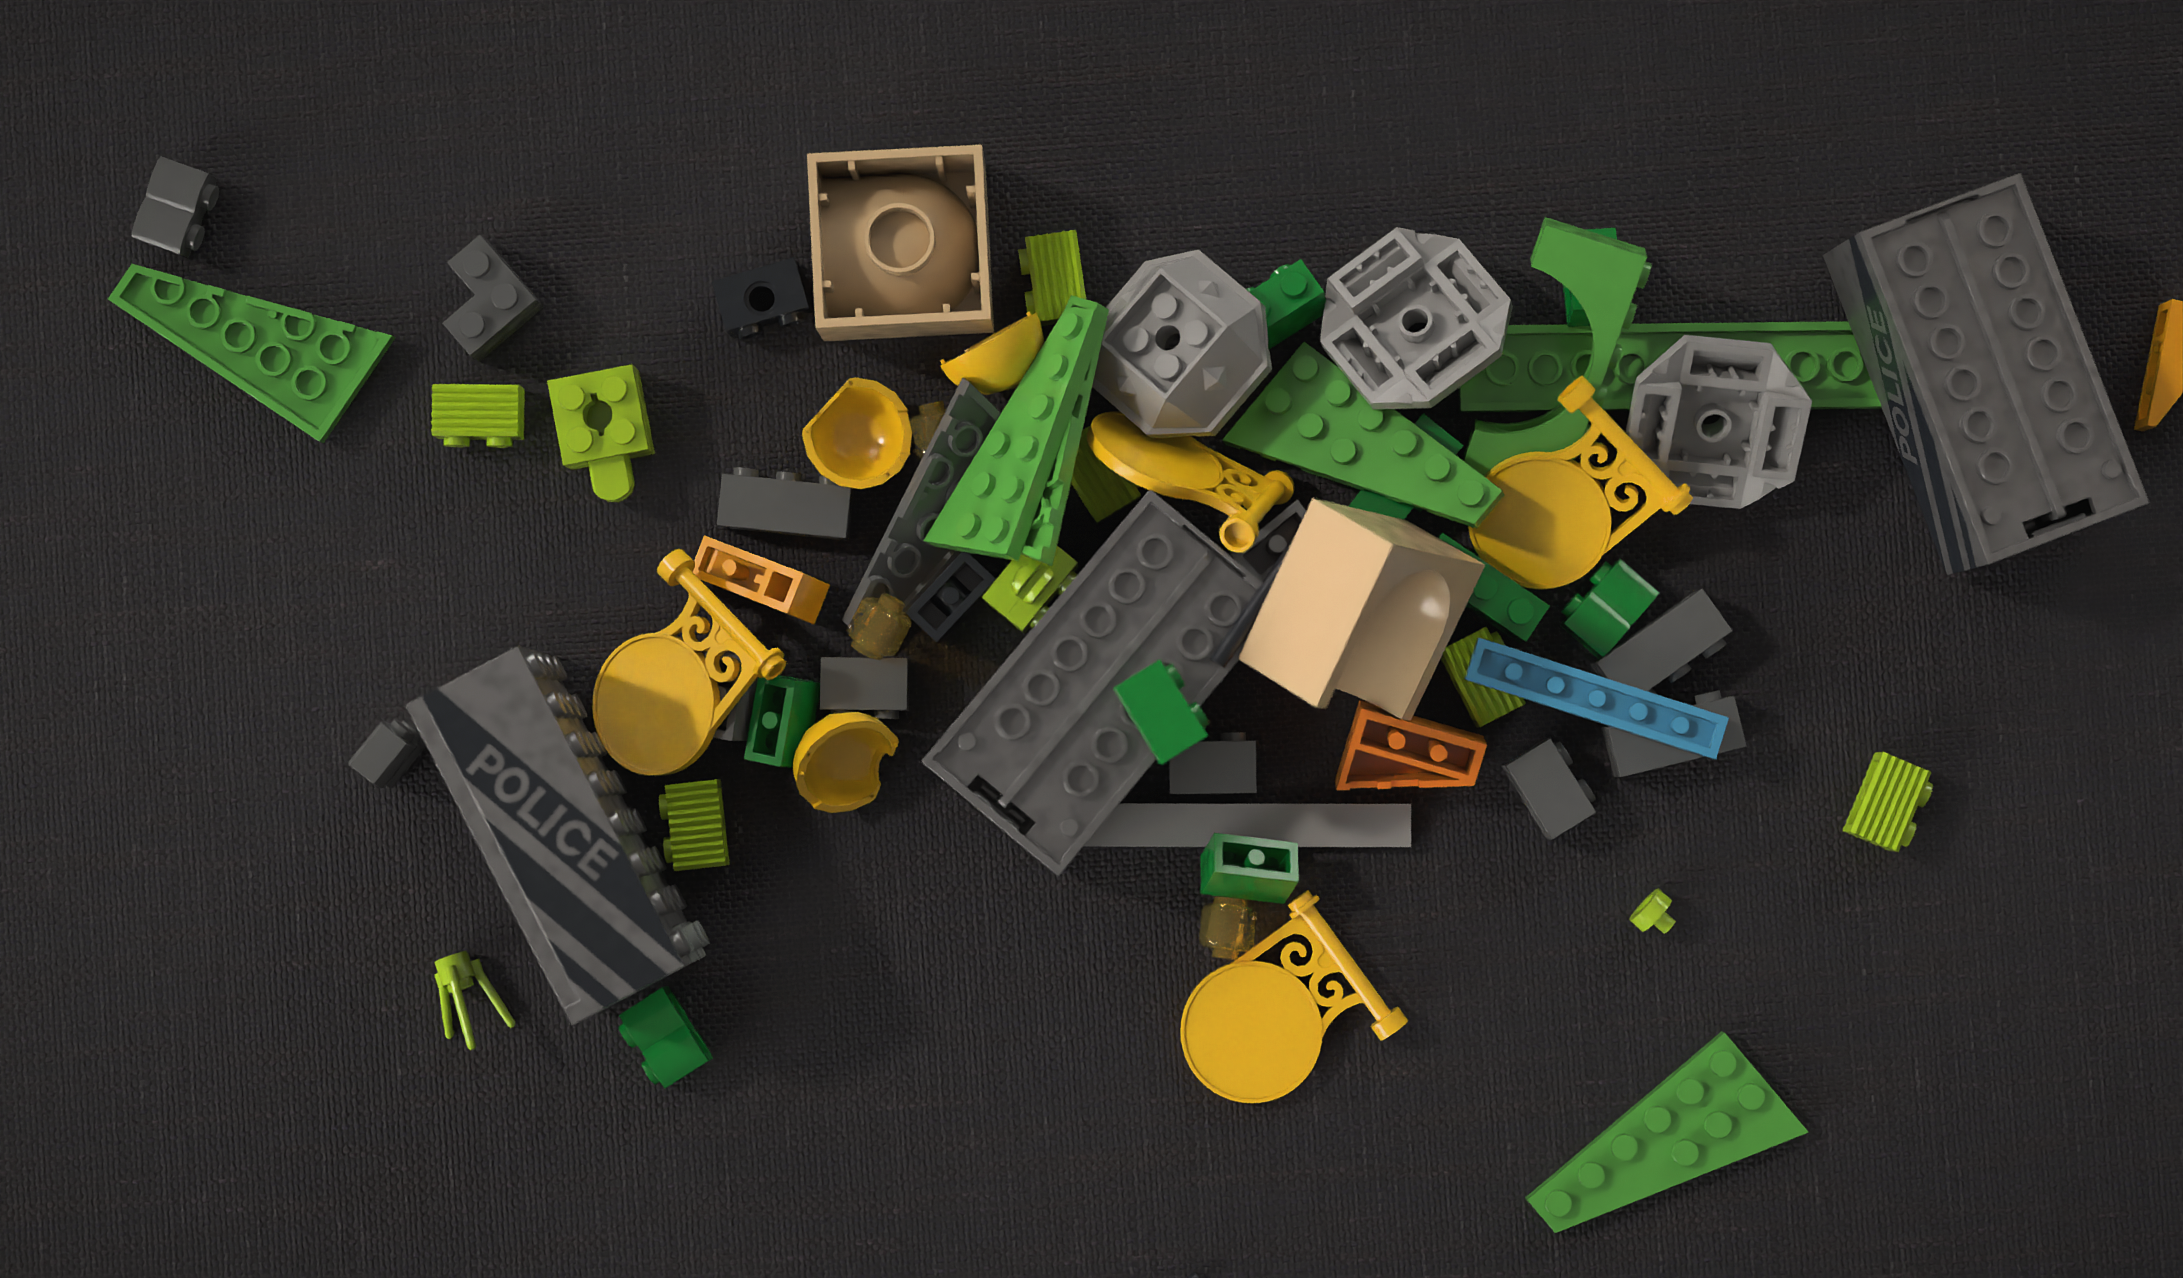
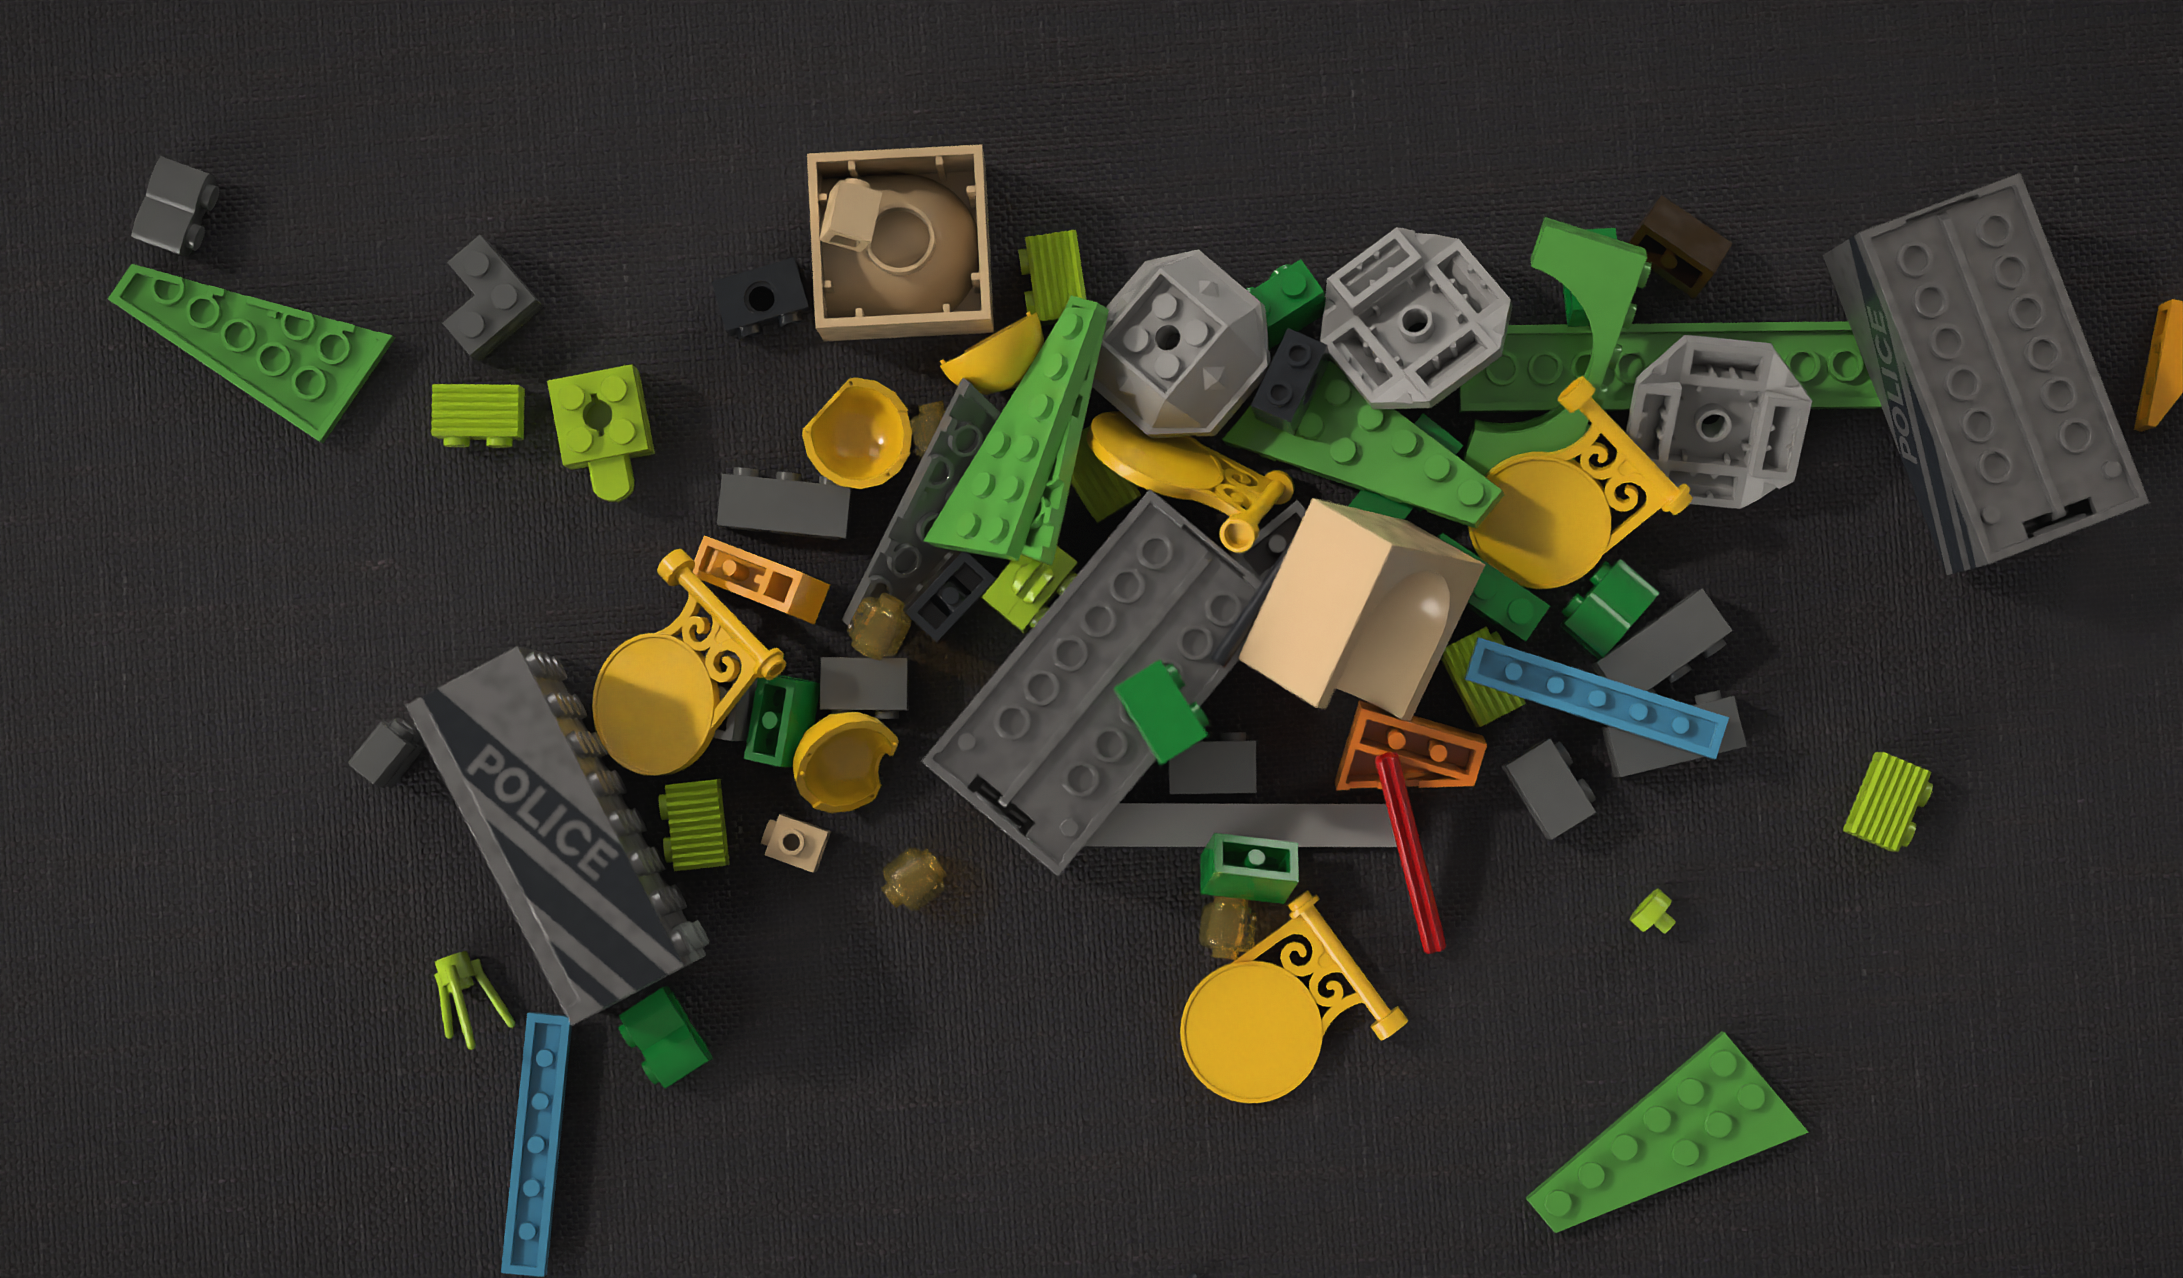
(536, 1144): none -> dark azure plate
(795, 842): none -> tan brick
(851, 214): none -> tan brick
(913, 879): none -> clear yellow head
(1291, 381): none -> black brick
(1410, 852): none -> red axle
(1680, 246): none -> dark brown brick

